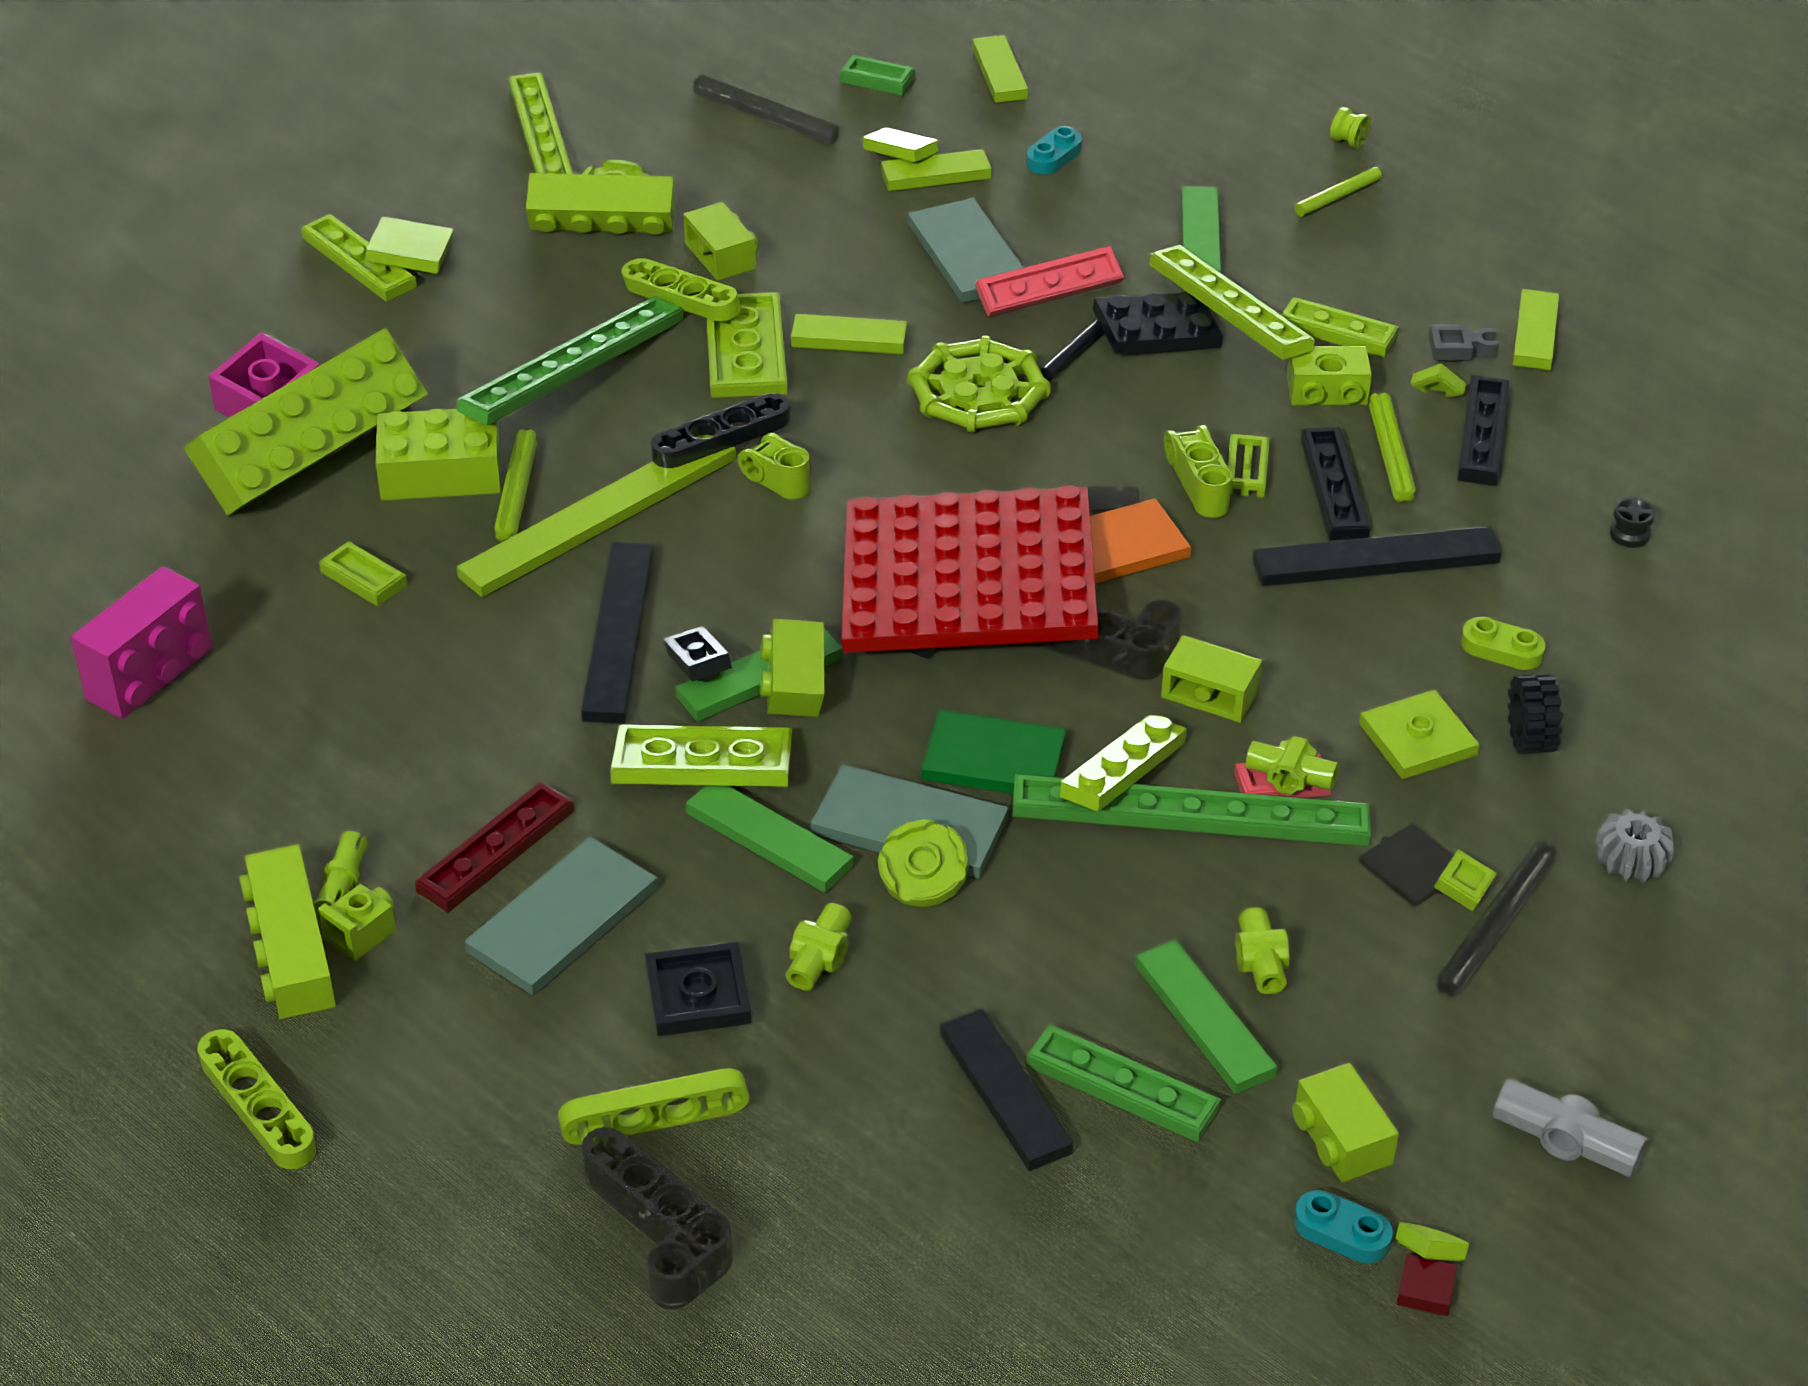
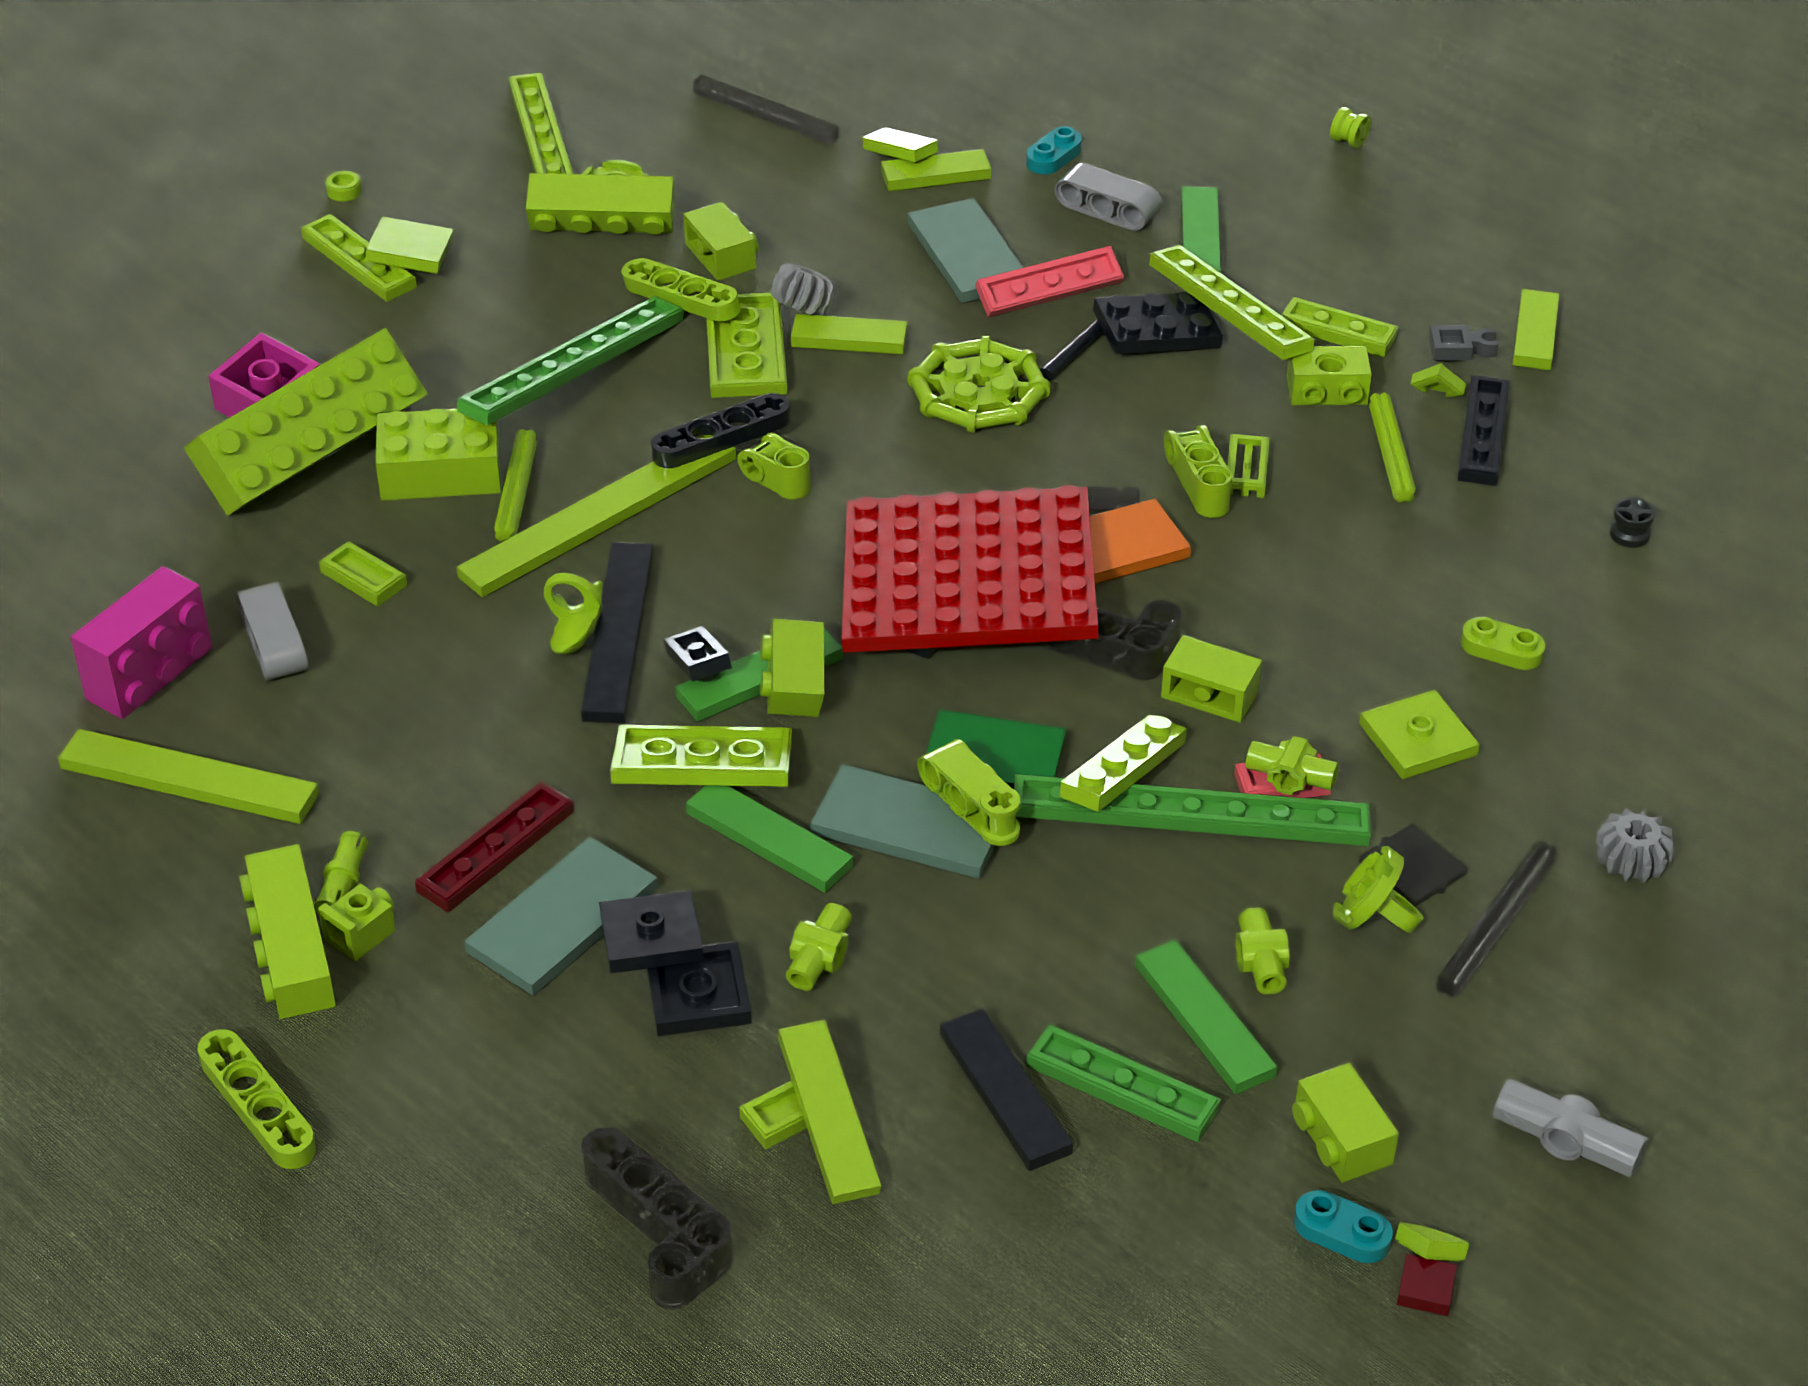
(189, 776): none -> lime tile
(272, 631): none -> light grey beam
(343, 186): none -> lime tile
(577, 621): none -> lime piece
(651, 931): none -> black plate
(722, 1090): lime beam -> none
(773, 1115): none -> lime tile
(803, 289): none -> light grey gear
(829, 1112): none -> lime tile
(877, 75): bright green tile -> none
(923, 863): lime tile -> none
(972, 791): none -> lime piece
(1000, 69): lime tile -> none
(1108, 196): none -> light grey beam
(1335, 484): black tile -> none
(1338, 191): lime bar -> none
(1372, 890): none -> lime tile
(1376, 556): black tile -> none
(1465, 880): lime tile -> none
(1535, 713): black tyre -> none

